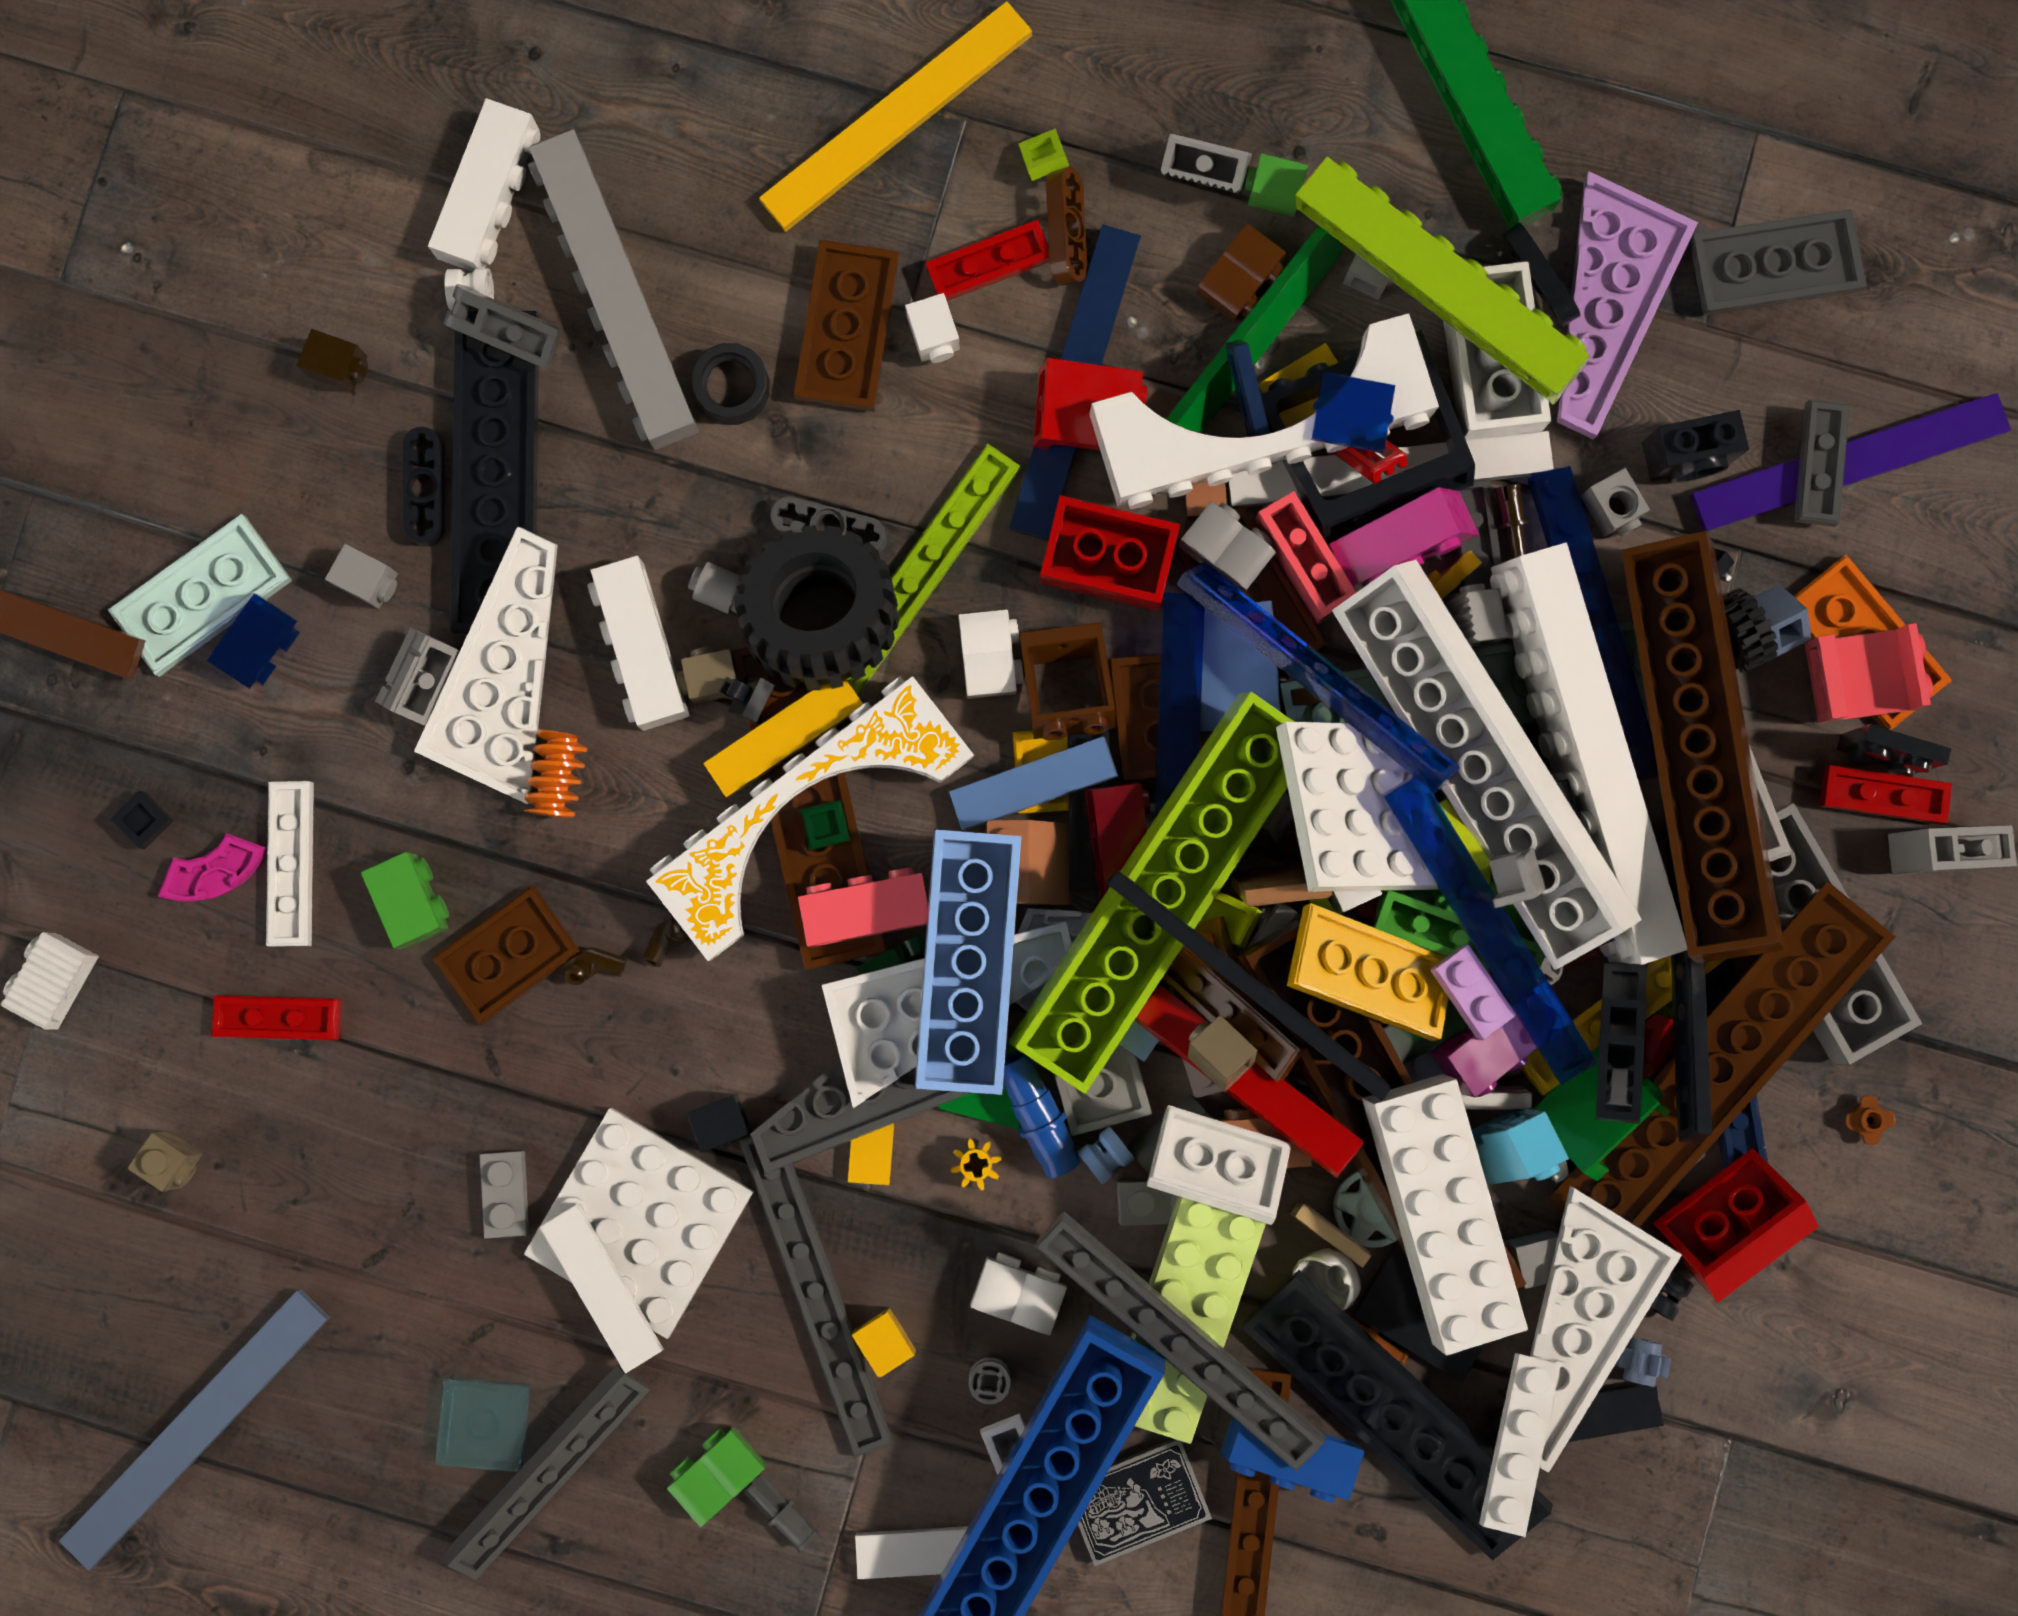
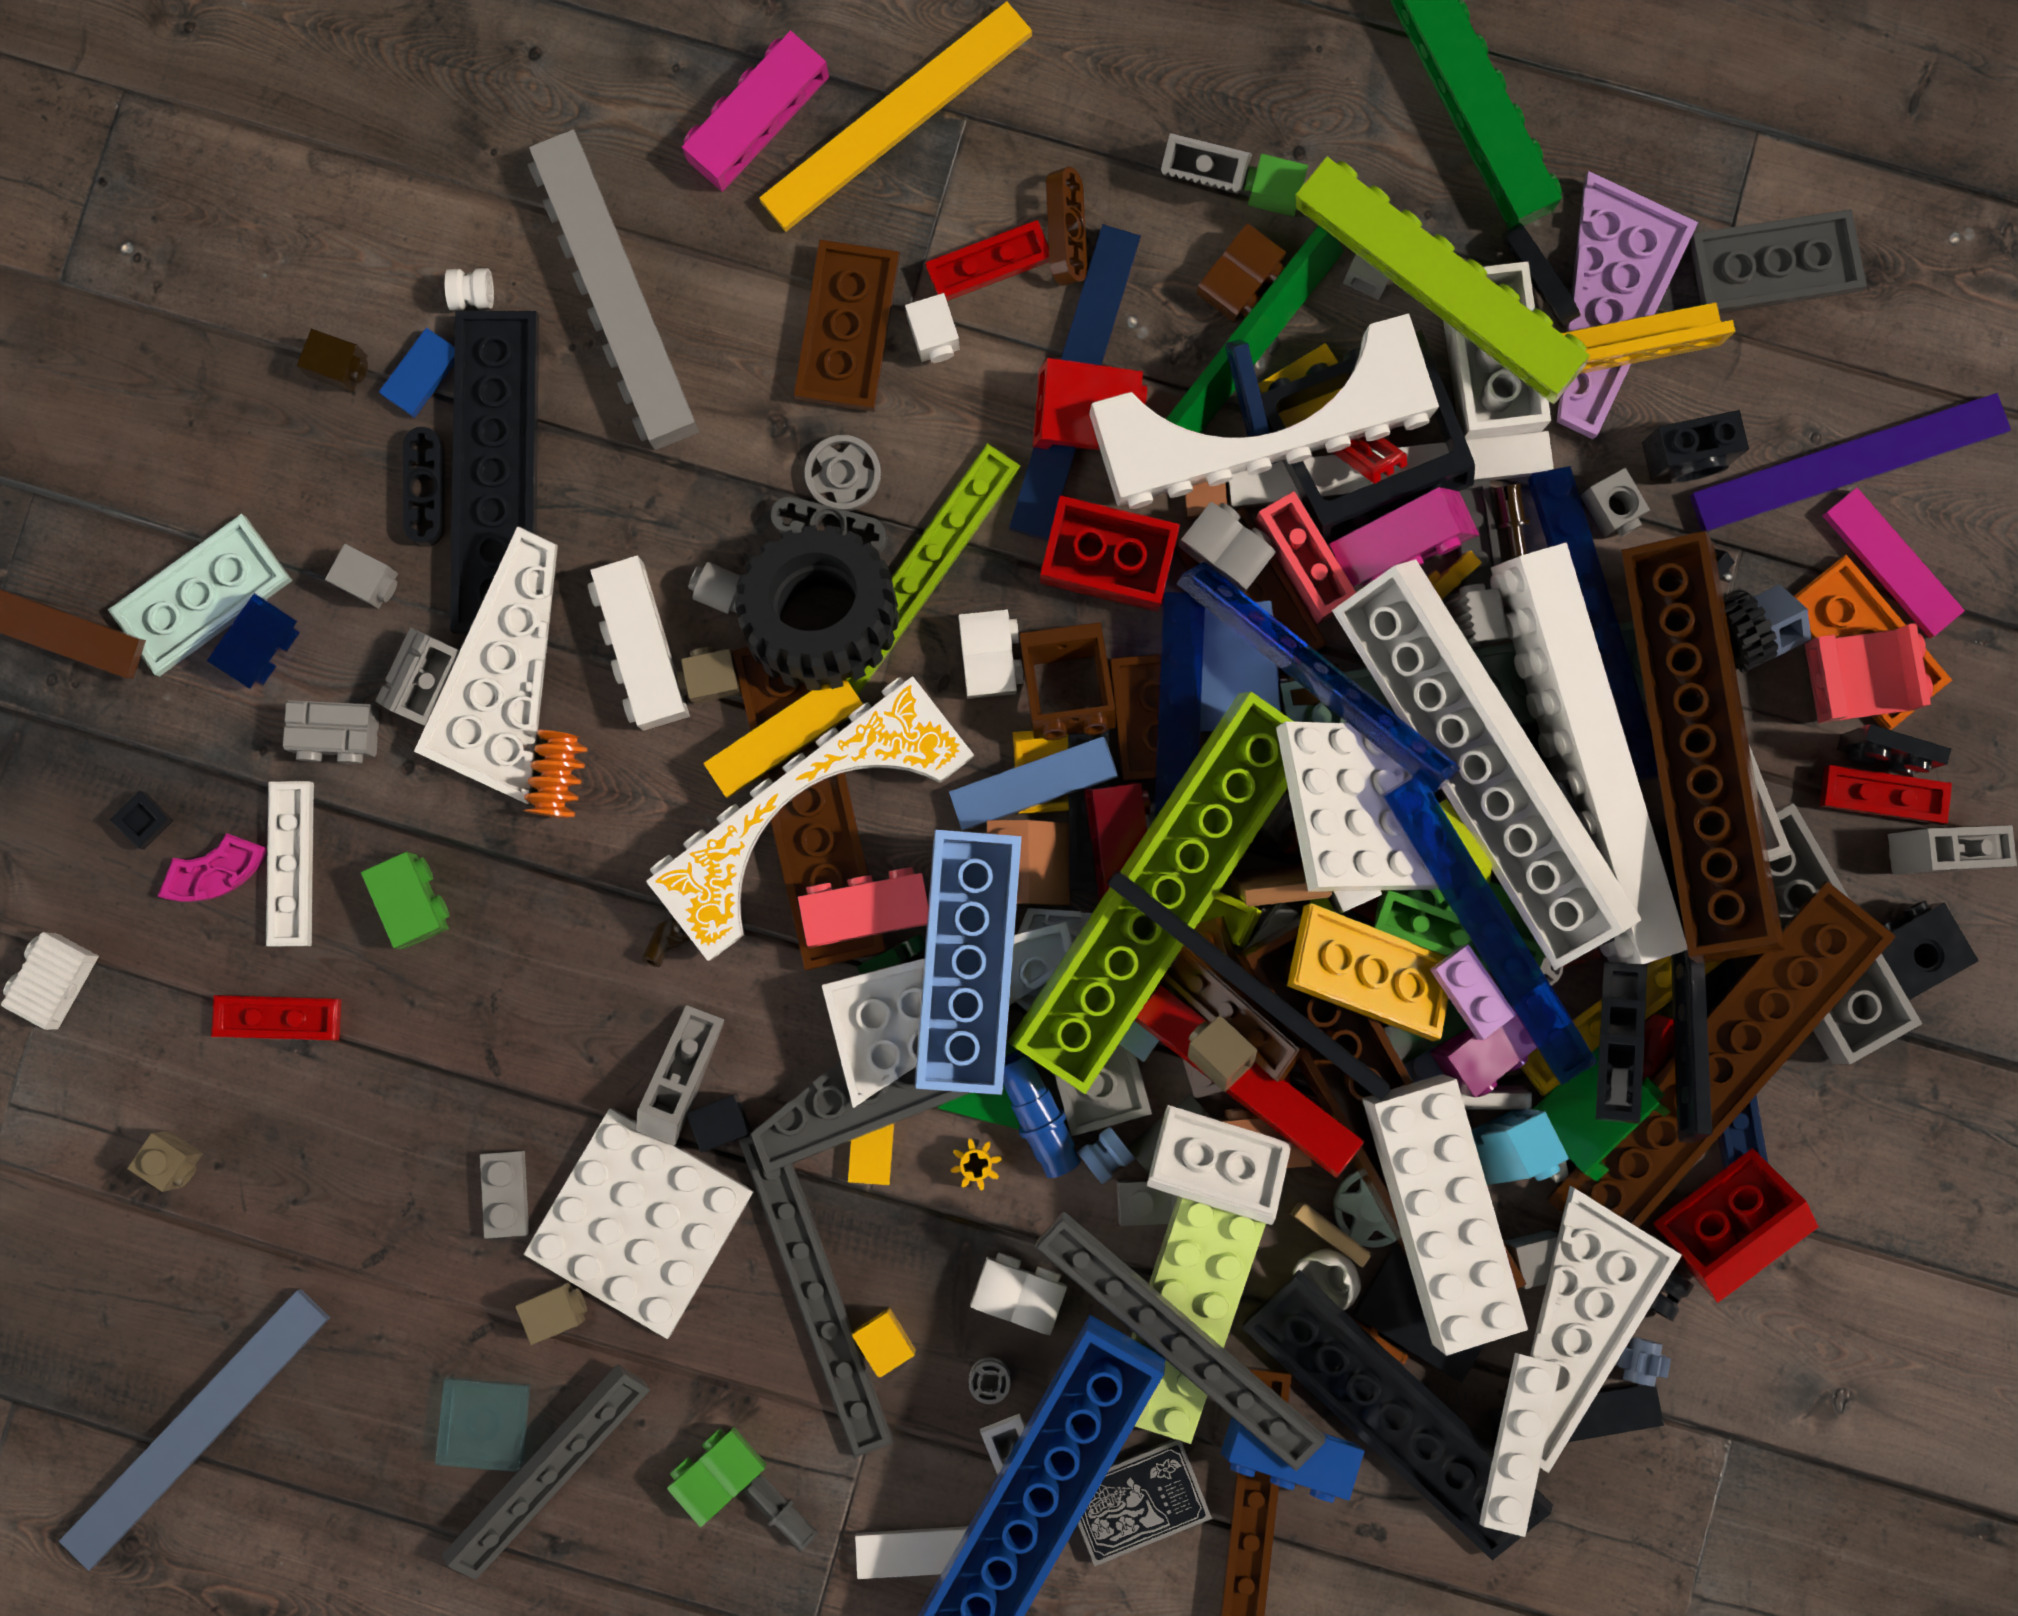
(331, 729): none -> light grey brick
(419, 373): none -> blue tile
(484, 187): white brick -> none
(503, 326): dark grey plate -> none
(506, 955): reddish brown tile -> none
(552, 1312): none -> dark tan brick
(590, 963): dark brown arm -> none
(601, 1288): white tile -> none
(678, 1075): none -> light grey slope
(720, 354): black tyre -> none
(748, 696): black tile -> none
(755, 110): none -> dark pink brick
(825, 825): dark green tile -> none
(843, 472): none -> light grey wheel
(1043, 154): lime plate -> none
(1353, 412): clear blue piece -> none
(1516, 877): light grey panel -> none
(1653, 337): none -> yellow fence
(1822, 463): dark grey tile -> none
(1857, 1120): dark orange plate -> none
(1893, 563): none -> dark pink tile
(1941, 939): none -> black brick

